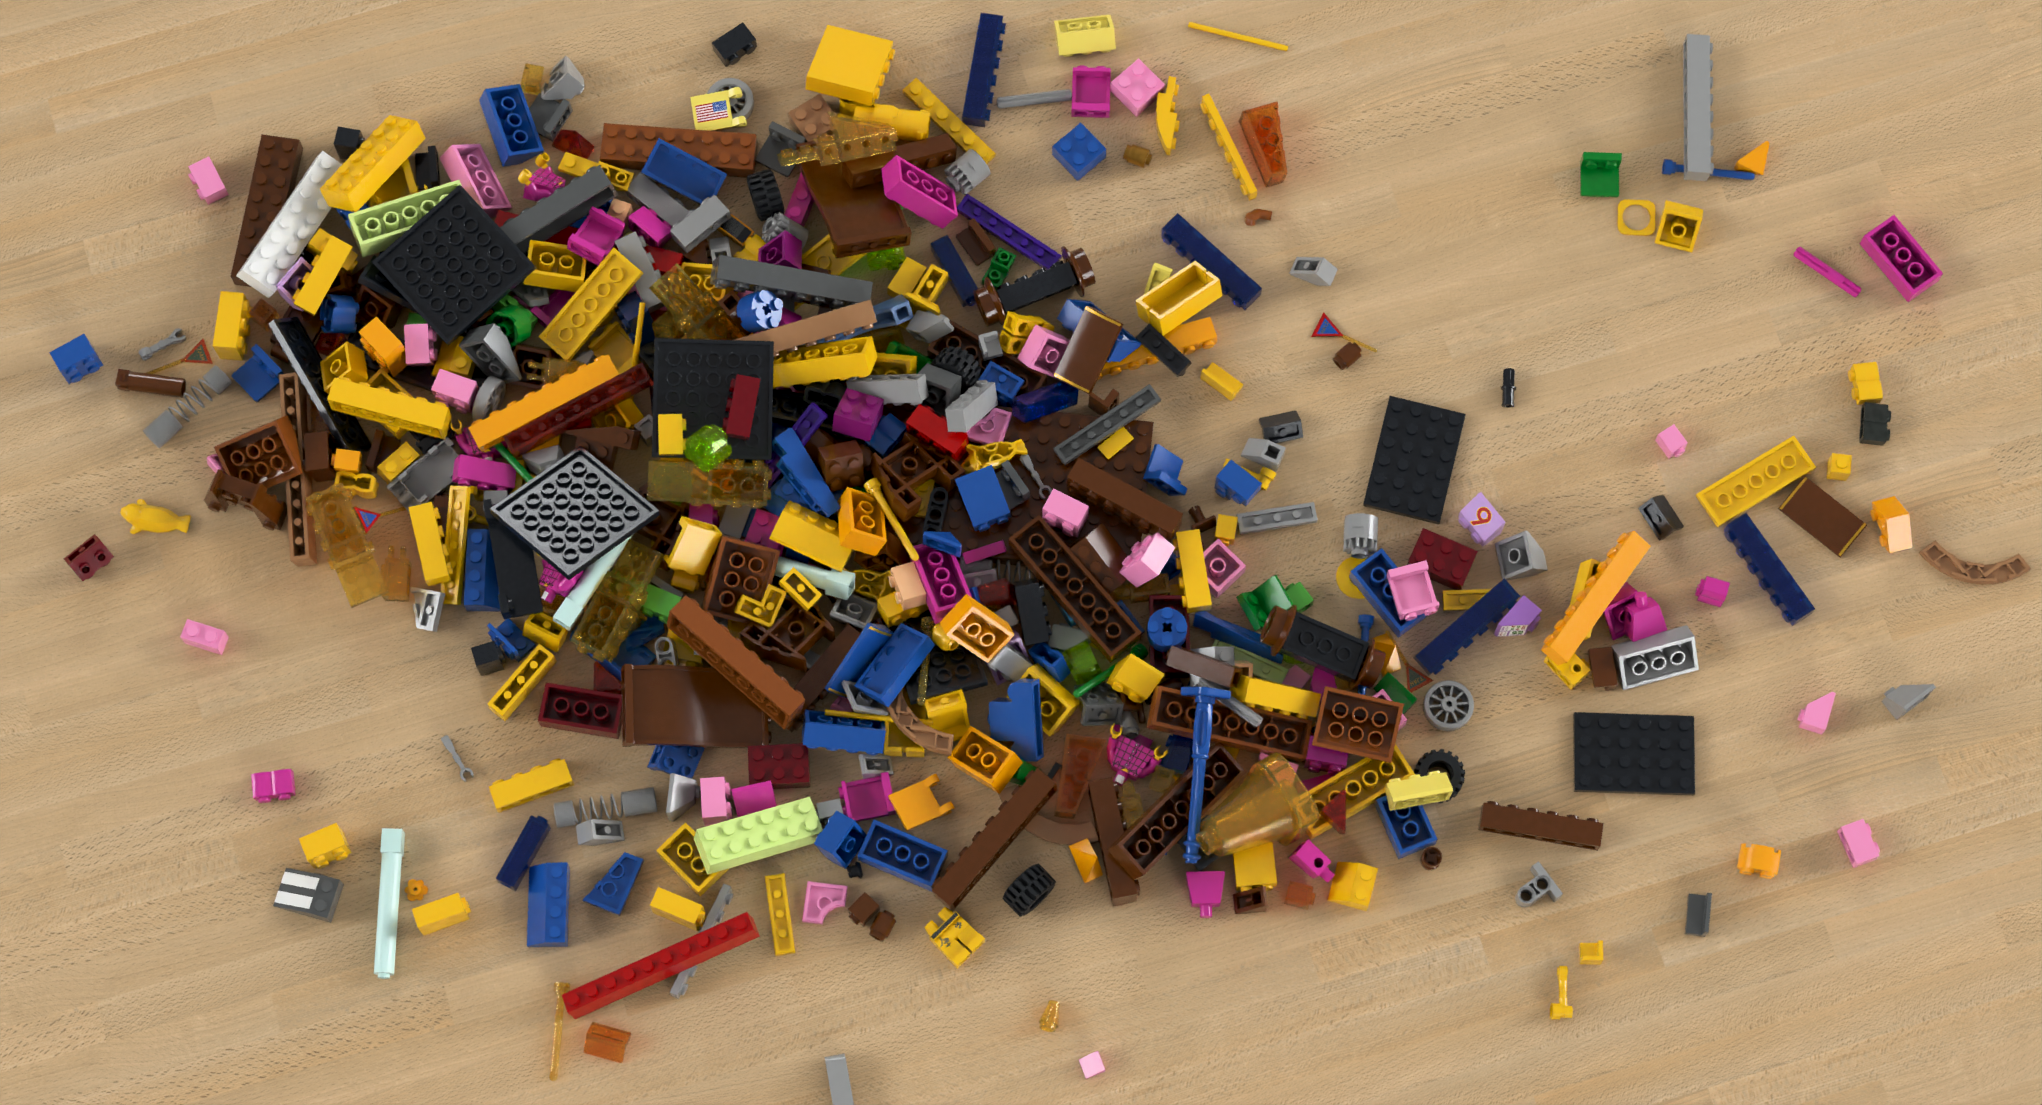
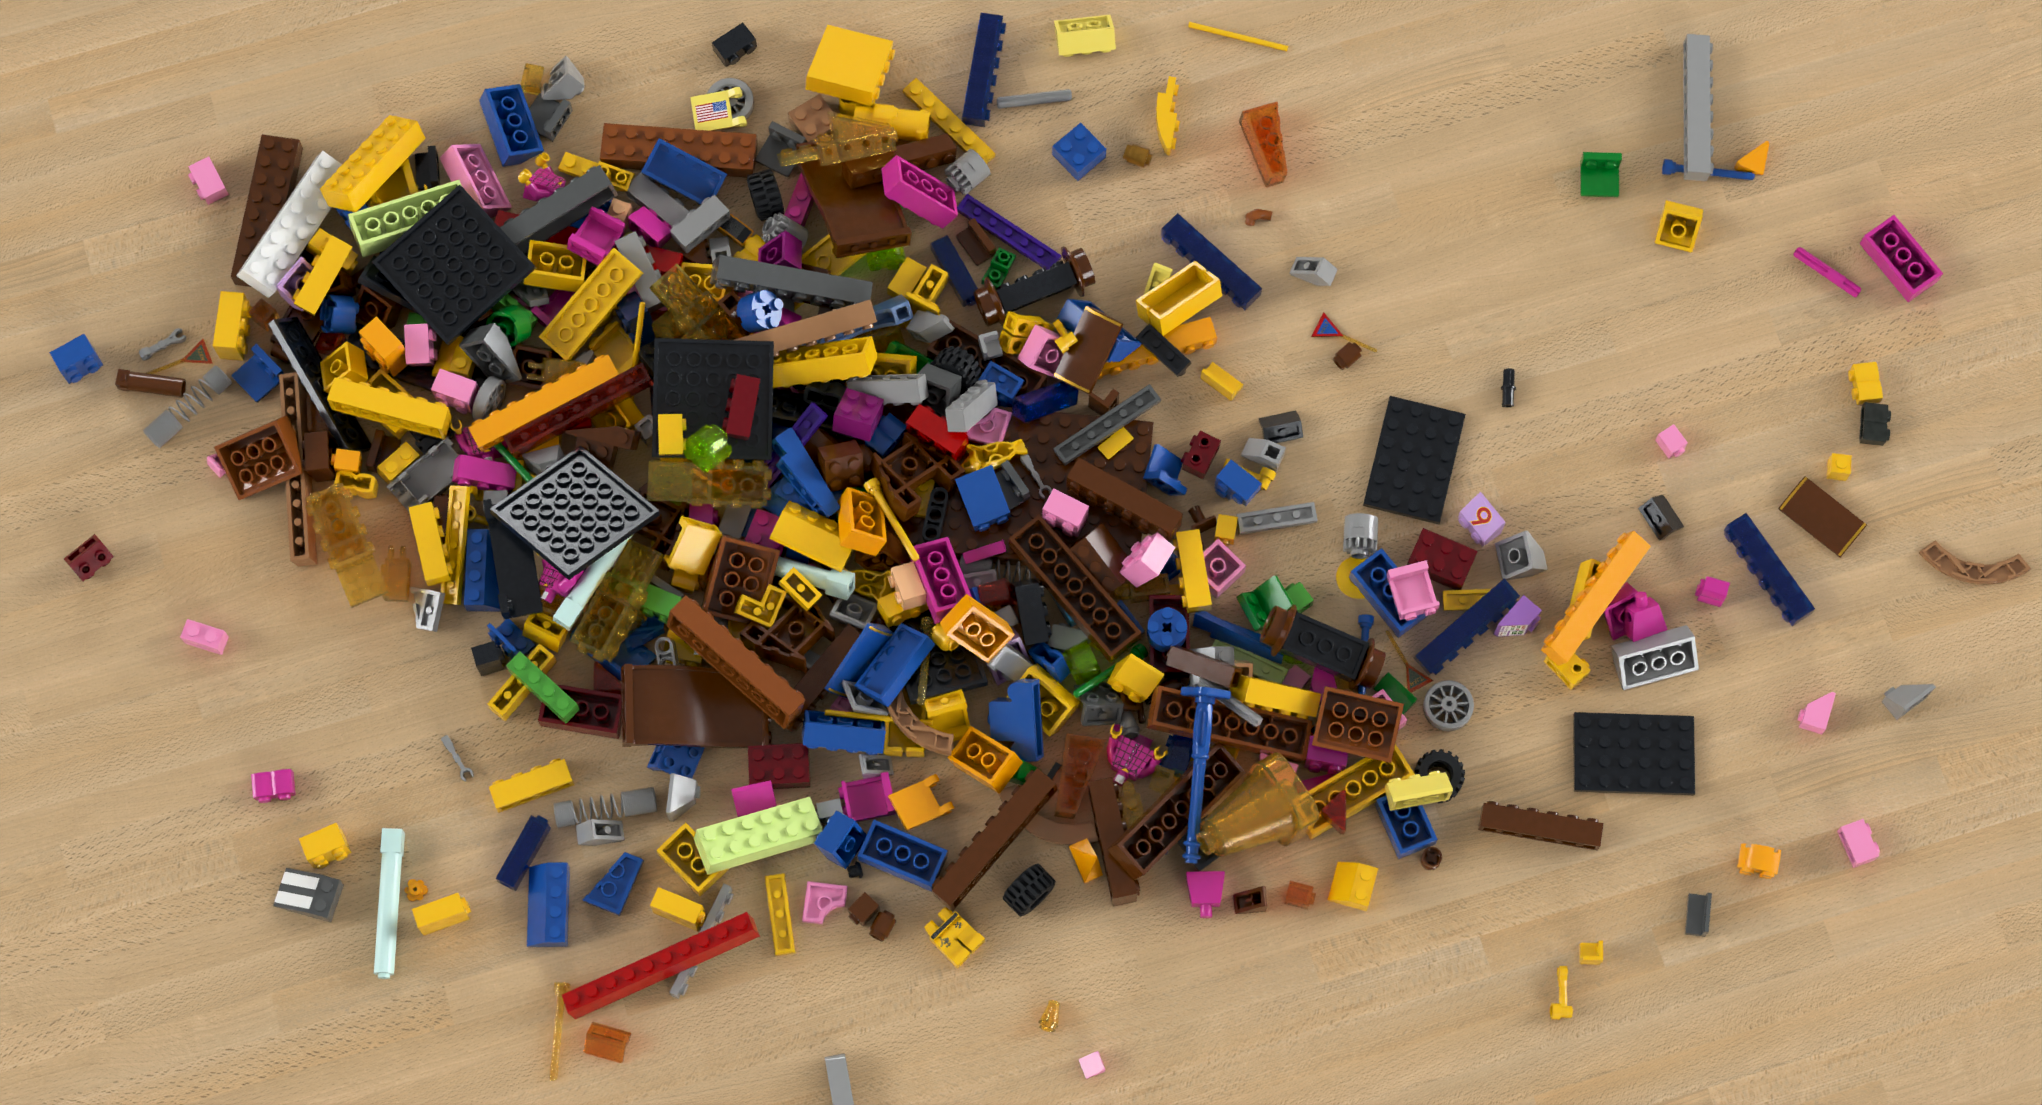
(153, 518): yellow animal -> none
(254, 497): reddish brown wedge -> none
(347, 141): black brick -> none
(368, 518): piece -> none
(542, 687): none -> bright green brick
(573, 143): clear red slope -> none
(714, 800): bright pink brick -> none
(942, 541): blue slope -> none
(1066, 339): none -> yellow brick
(1091, 92): dark pink panel -> none
(1137, 87): bright pink brick -> none
(1201, 454): none -> dark red brick
(1231, 153): yellow plate -> none
(1255, 868): yellow panel -> none
(1304, 858): dark pink torso -> none
(1391, 661): light orange slope -> none
(1536, 893): light grey tile -> none
(1603, 668): reddish brown panel -> none
(1627, 231): yellow piece -> none
(1755, 481): yellow plate -> none
(1893, 523): light orange brick -> none

